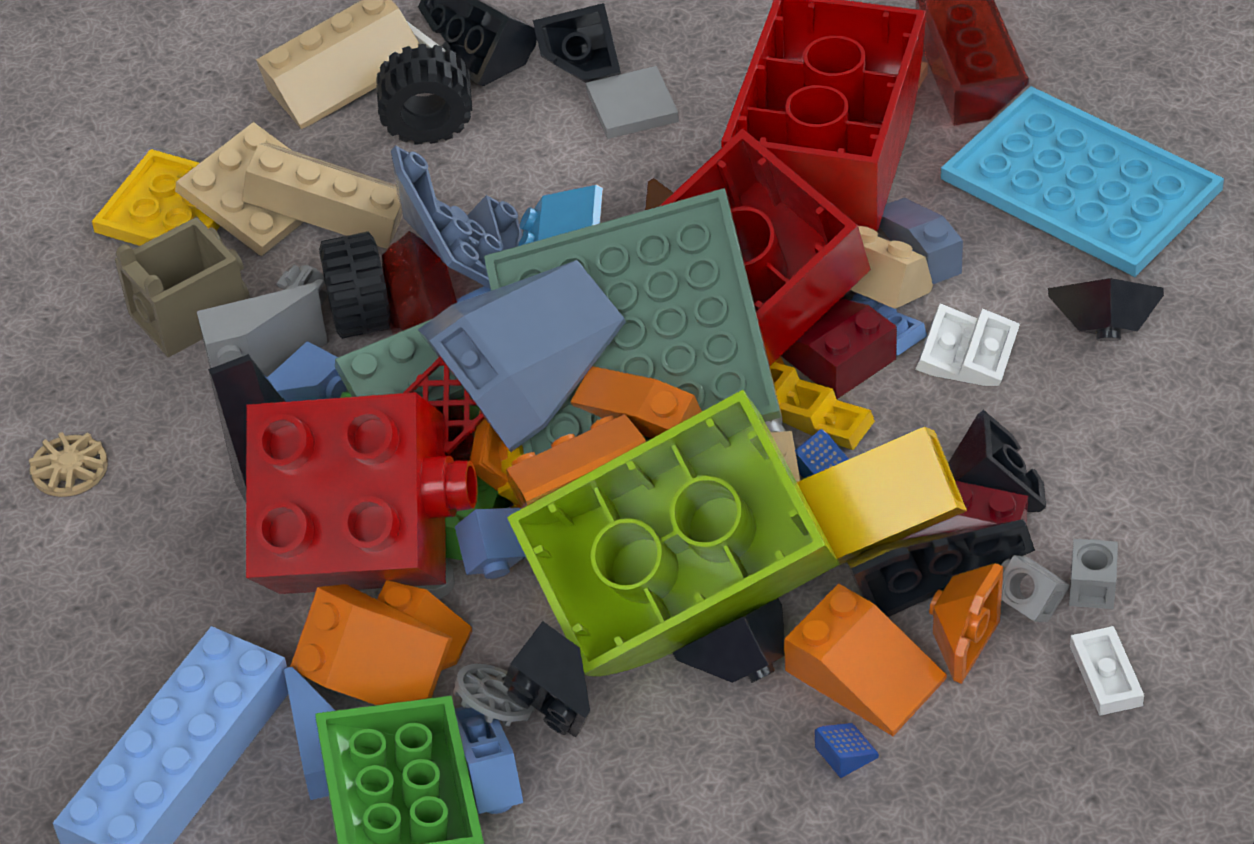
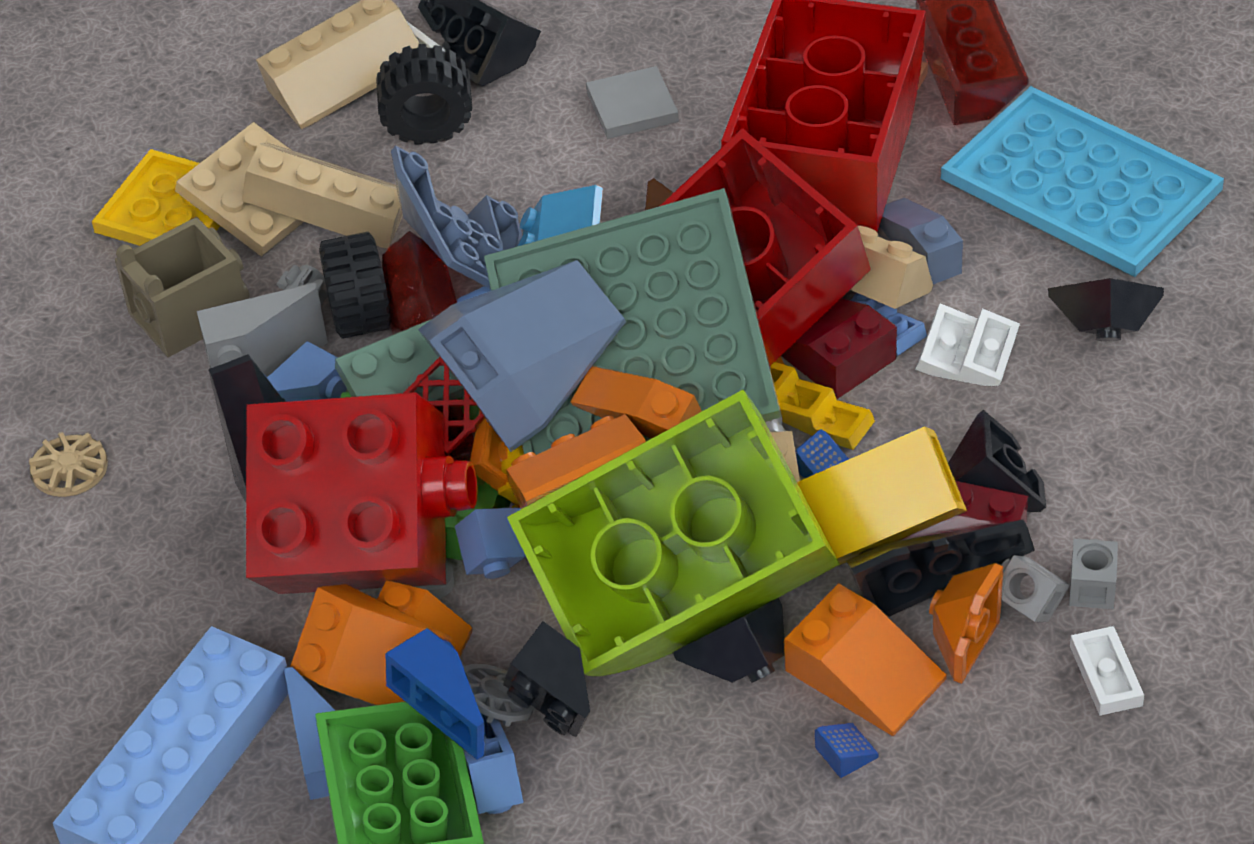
(434, 683): none -> blue slope
(579, 43): black slope -> none

